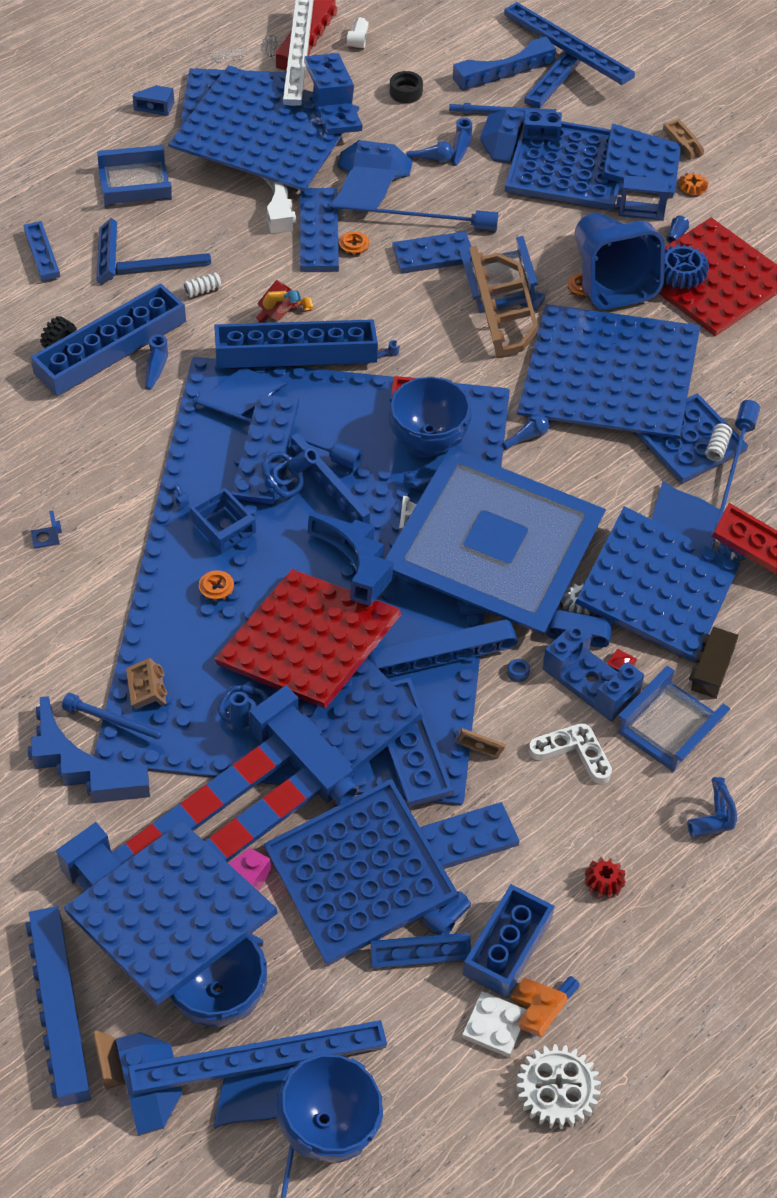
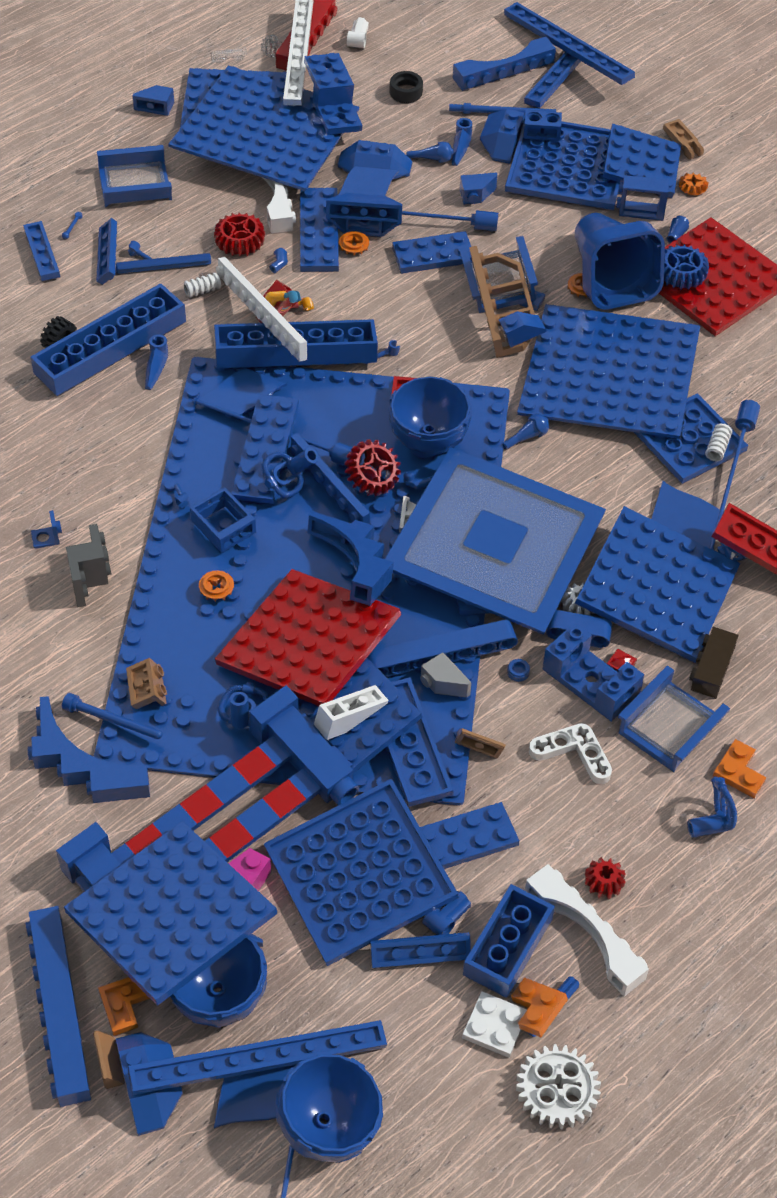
(78, 215): none -> blue hinge
(88, 564): none -> dark grey bracket
(117, 1001): none -> orange plate
(134, 250): none -> blue hand
(239, 234): none -> red gear
(262, 309): none -> white plate
(281, 260): none -> blue arm
(348, 711): none -> white slope
(364, 213): none -> blue wedge
(379, 459): none -> red gear
(444, 677): none -> light grey slope
(477, 187): none -> blue slope
(521, 327): none -> blue slope
(623, 967): none -> white arch
(735, 770): none -> orange plate

